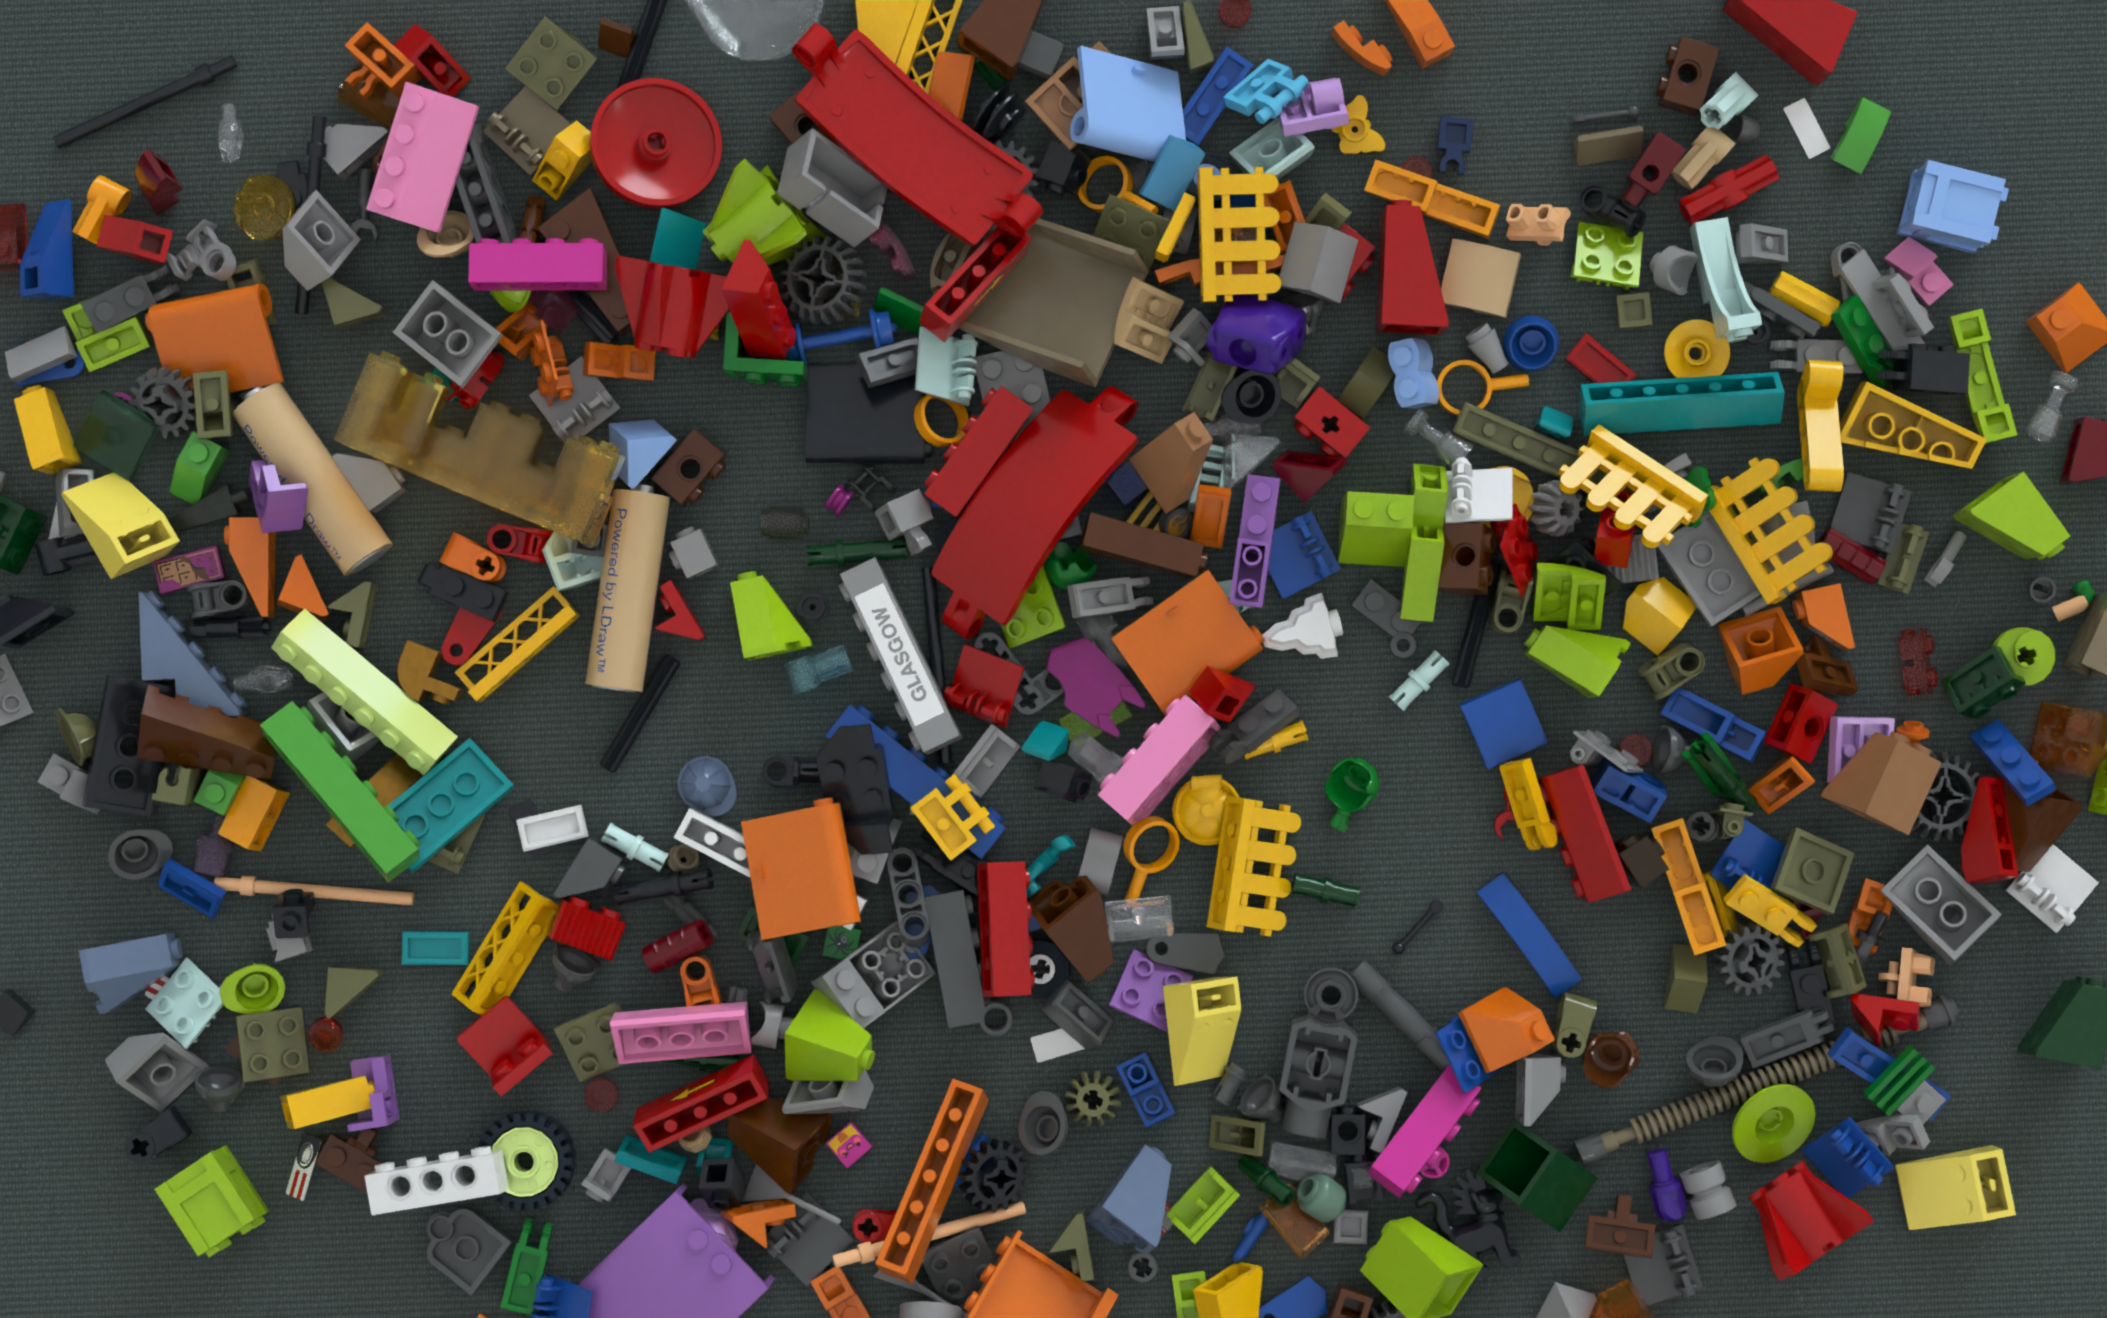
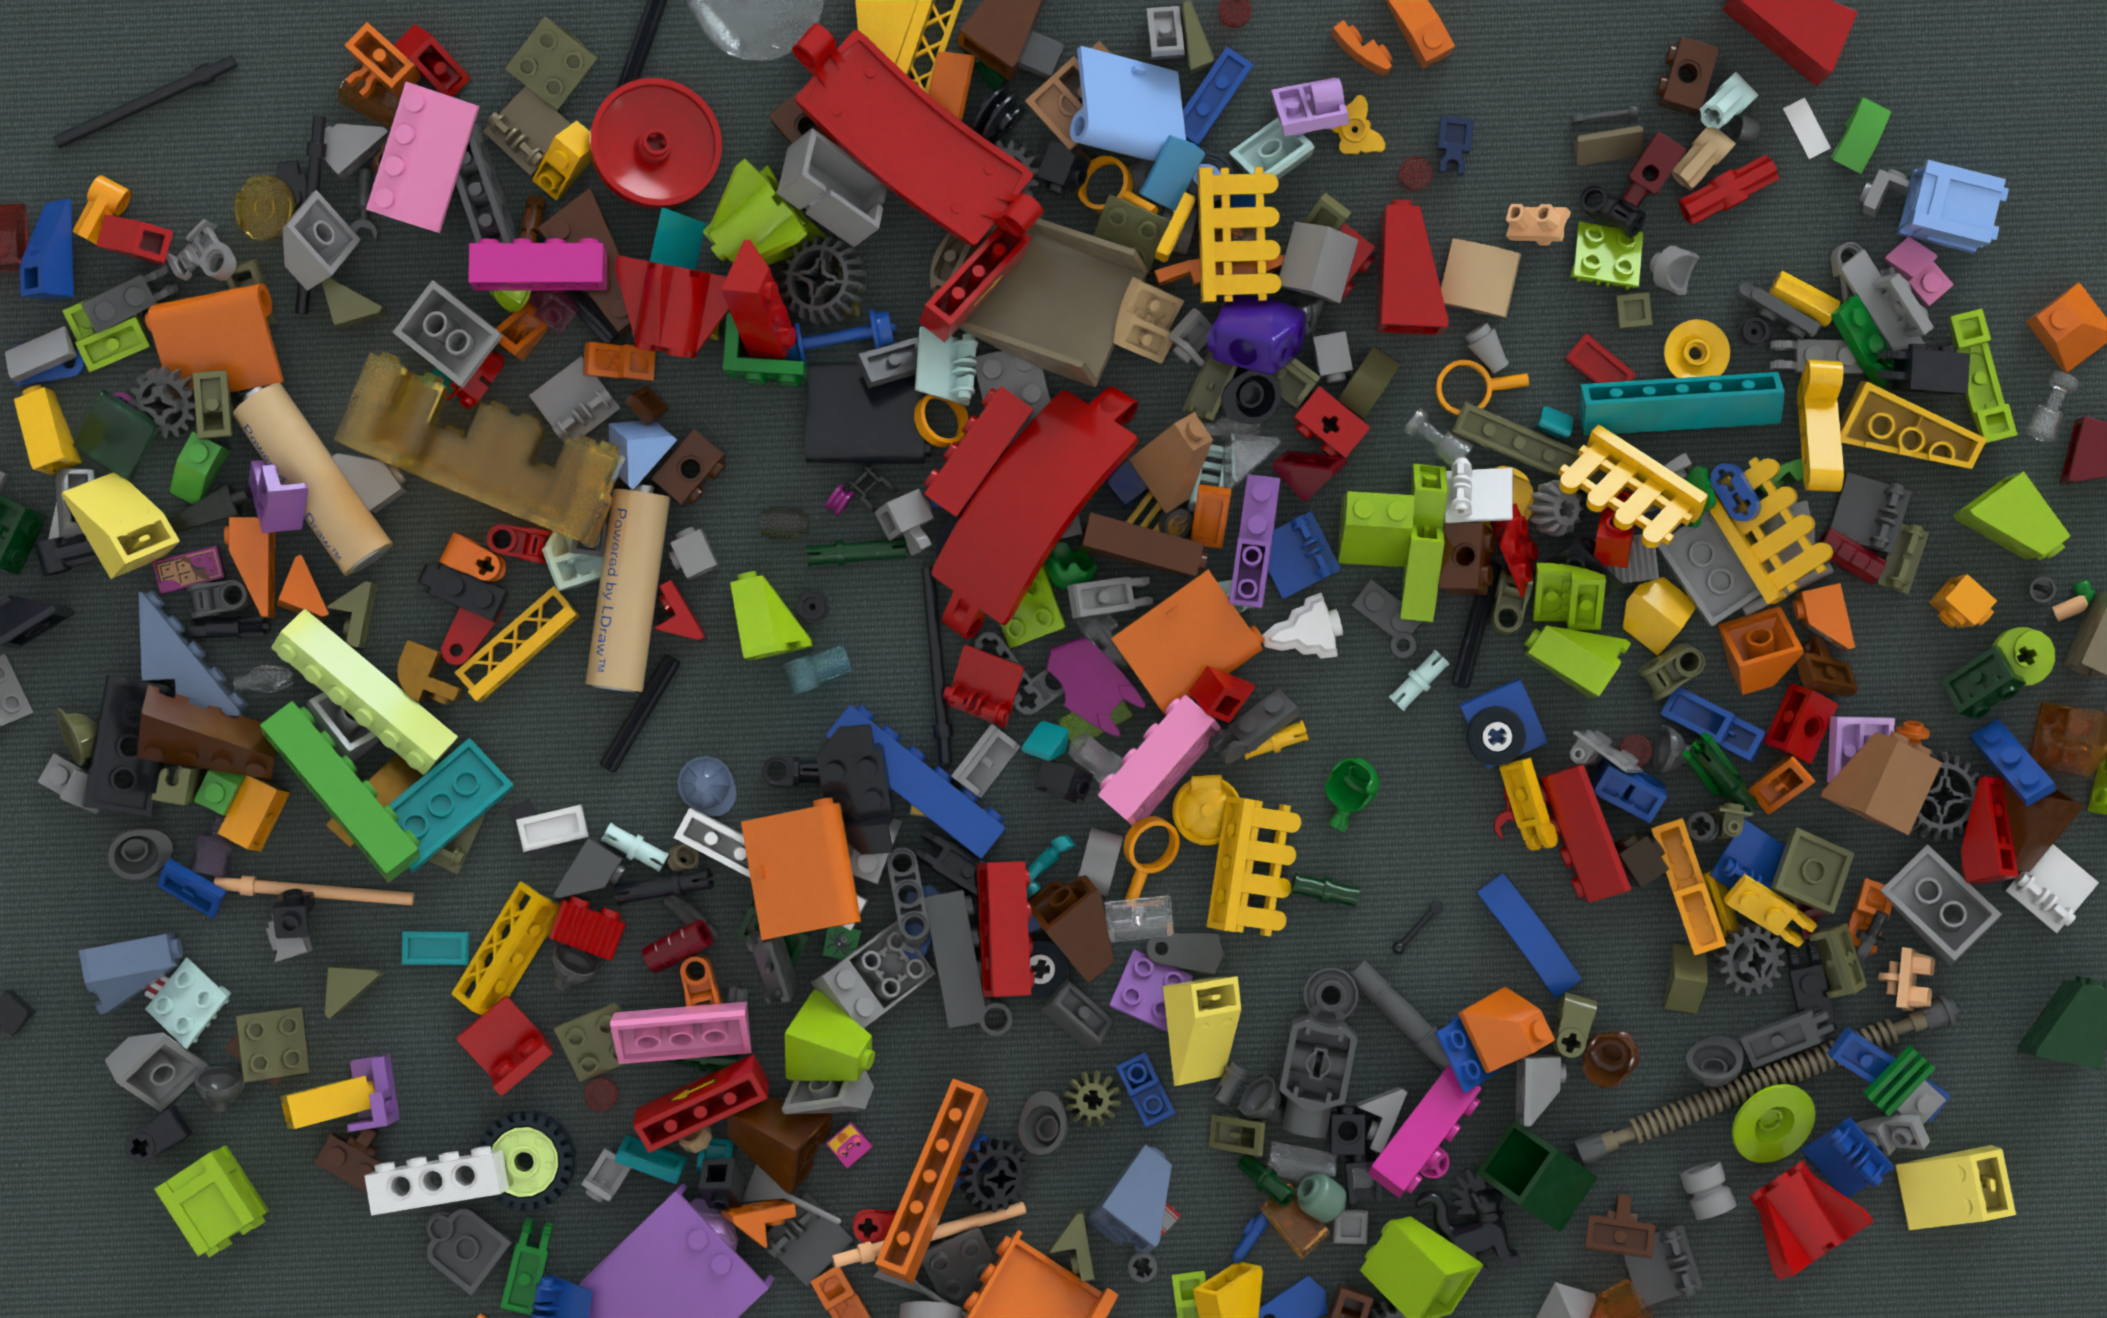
(157, 182): dark red slope -> none
(230, 134): clear piece -> none
(253, 989): lime piece -> none
(303, 1166): sticker -> none
(325, 1034): clear red tile -> none
(452, 239): tan piece -> none
(551, 362): orange hinge -> none
(615, 37): reddish brown slope -> none
(646, 405): none -> reddish brown tile
(773, 1027): light grey piece -> none
(887, 242): clear pink slope -> none
(900, 656): brick -> none
(901, 310): green slope -> none
(944, 823): yellow plate -> none
(1054, 1045): white sticker -> none
(1202, 1204): lime hinge -> none
(1258, 88): medium azure plate -> none
(1289, 210): orange slope -> none
(1332, 356): none -> light grey brick
(1412, 365): light blue brick -> none
(1434, 199): light orange slope -> none
(1496, 718): none -> black bush
(1526, 335): blue hat -> none
(1665, 1189): dark purple arm -> none
(1722, 282): light aqua arch -> none
(1729, 496): none -> blue beam
(1761, 244): light grey slope -> none
(1875, 193): none -> light grey bracket
(1877, 1012): red slope -> none
(1919, 649): clear red hinge -> none
(1942, 567): light grey bar -> none
(1963, 603): none -> light orange brick

